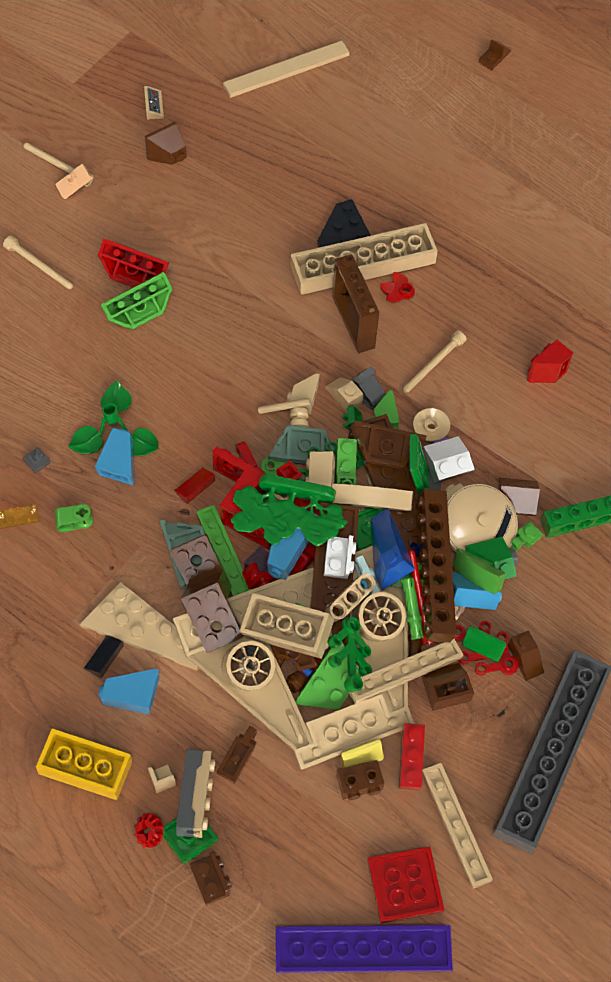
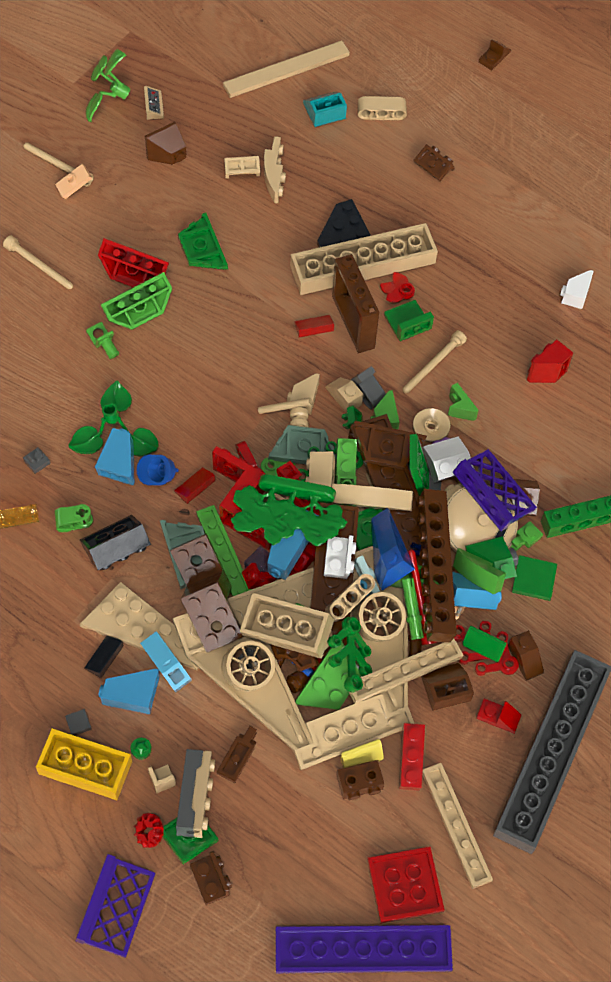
(78, 722): none -> dark grey tile
(97, 900): none -> dark purple fence
(104, 341): none -> bright green bracket
(115, 542): none -> slope
(117, 87): none -> bright green plant
(141, 748): none -> green tile
(155, 470): none -> blue piece
(166, 661): none -> medium azure slope
(201, 245): none -> green wing
(242, 165): none -> tan hinge
(274, 170): none -> tan slope
(314, 326): none -> red slope
(326, 108): none -> teal slope
(382, 108): none -> tan beam
(409, 320): none -> green bracket
(433, 162): none -> reddish brown bracket
(462, 404): none -> bright green slope
(485, 494): none -> dark purple fence
(499, 715): none -> red slope
(534, 578): none -> green tile
(576, 290): none -> white slope

